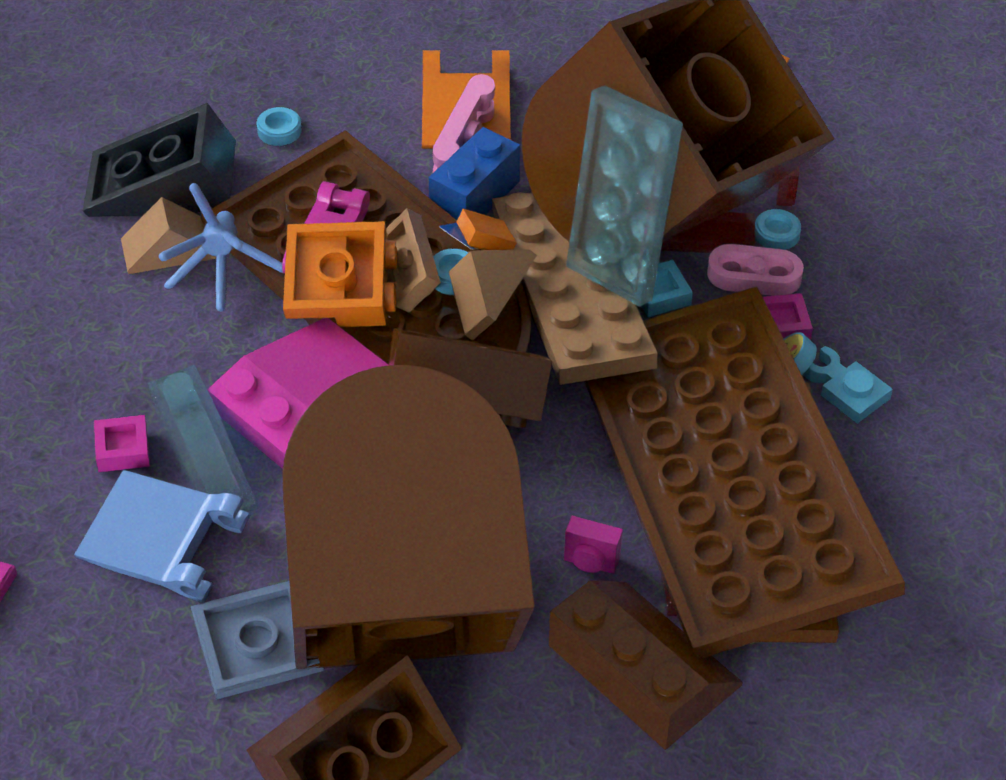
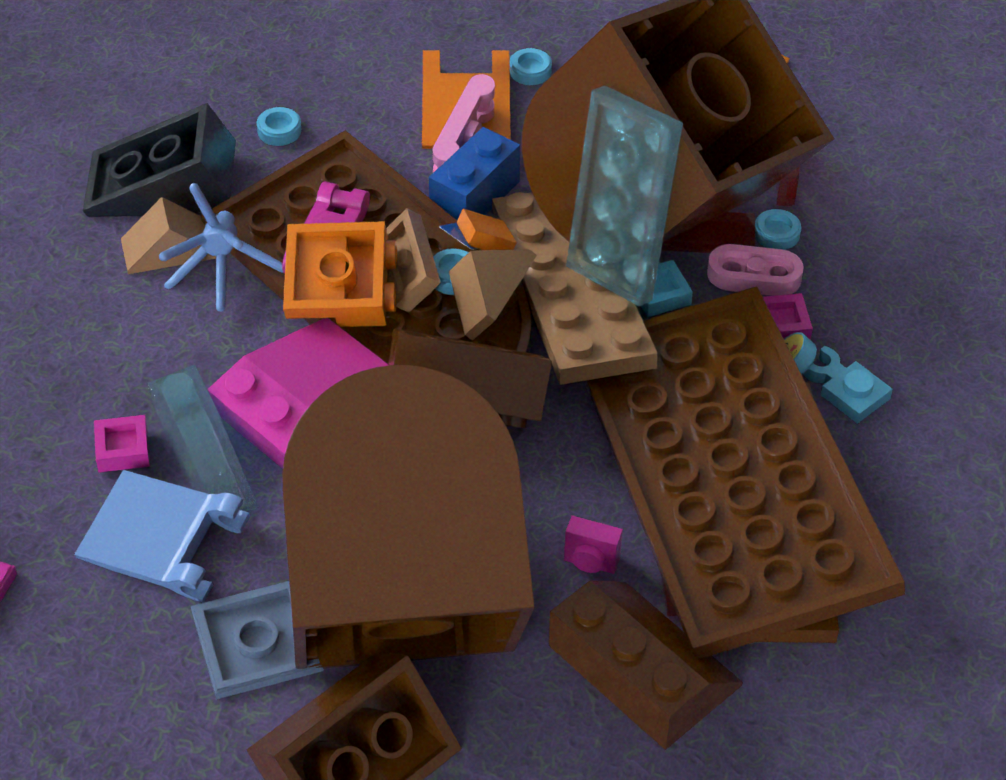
(530, 66): none -> medium azure tile

